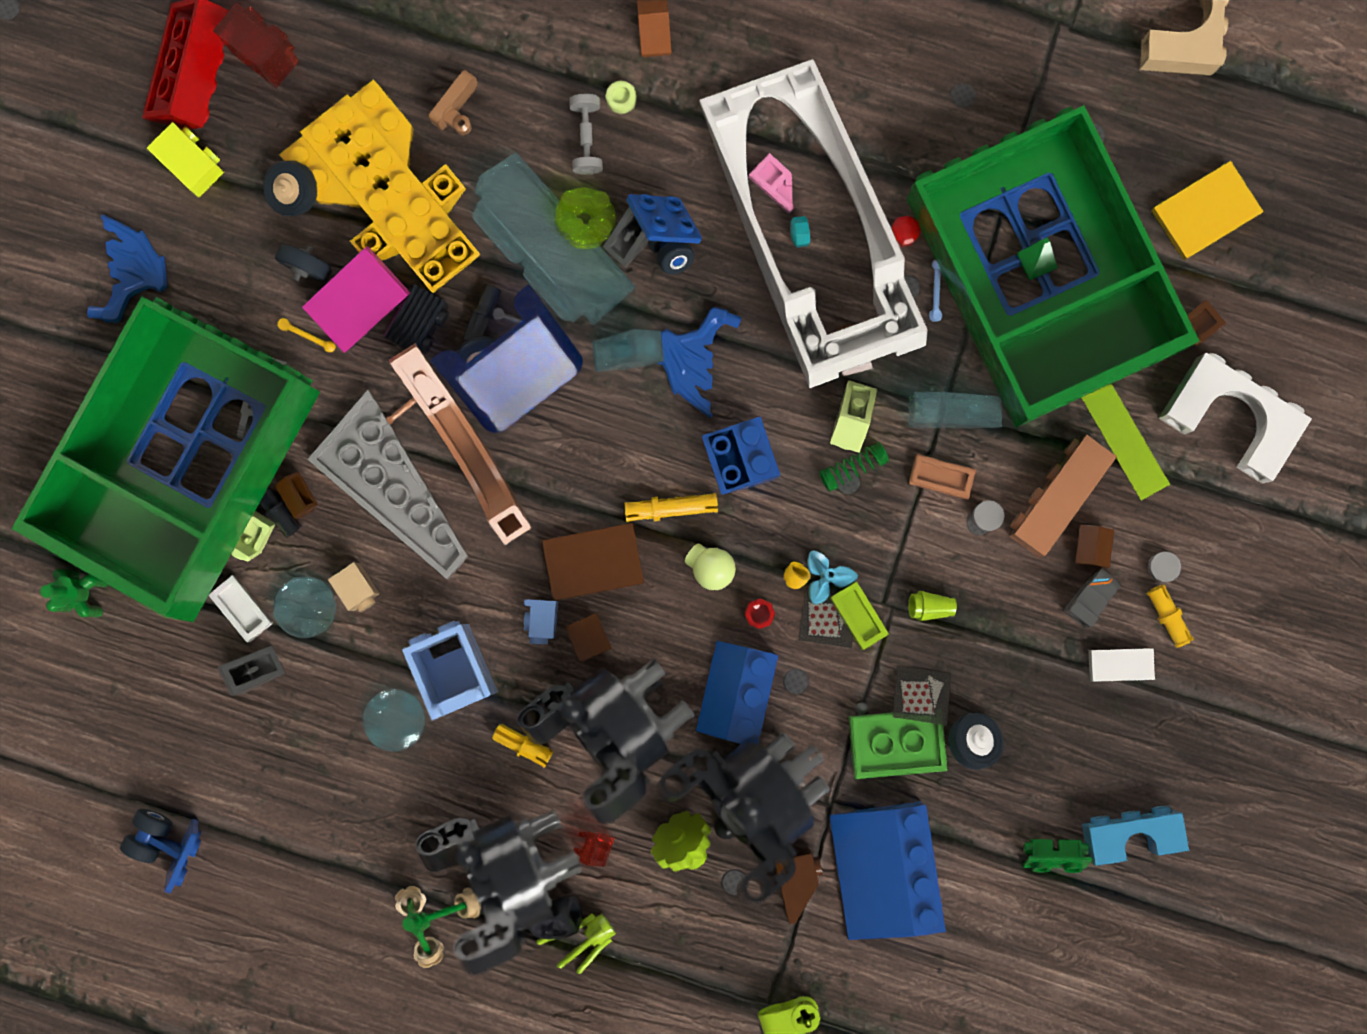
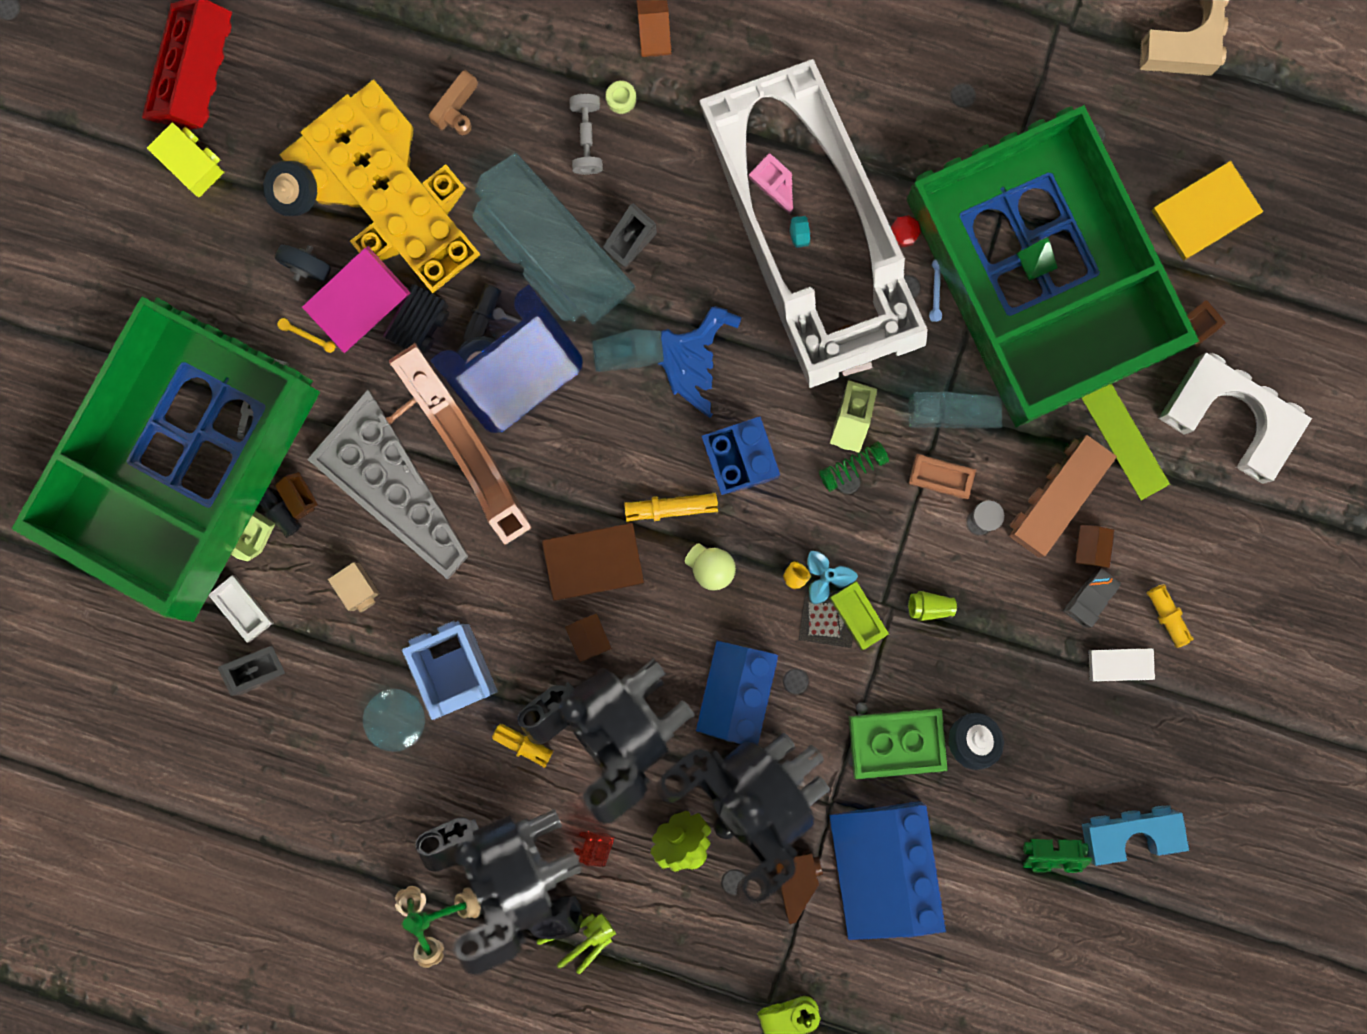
(71, 592): green plant -> none
(134, 265): blue animal -> none
(150, 840): plate -> none
(257, 44): clear red brick -> none
(304, 607): clear light blue dish -> none
(541, 620): medium blue brick -> none
(596, 205): clear neon green plate -> none
(667, 229): blue plate -> none
(759, 613): red tile -> none
(922, 695): clear smoke sticker -> none
(1164, 567): light grey piece -> none

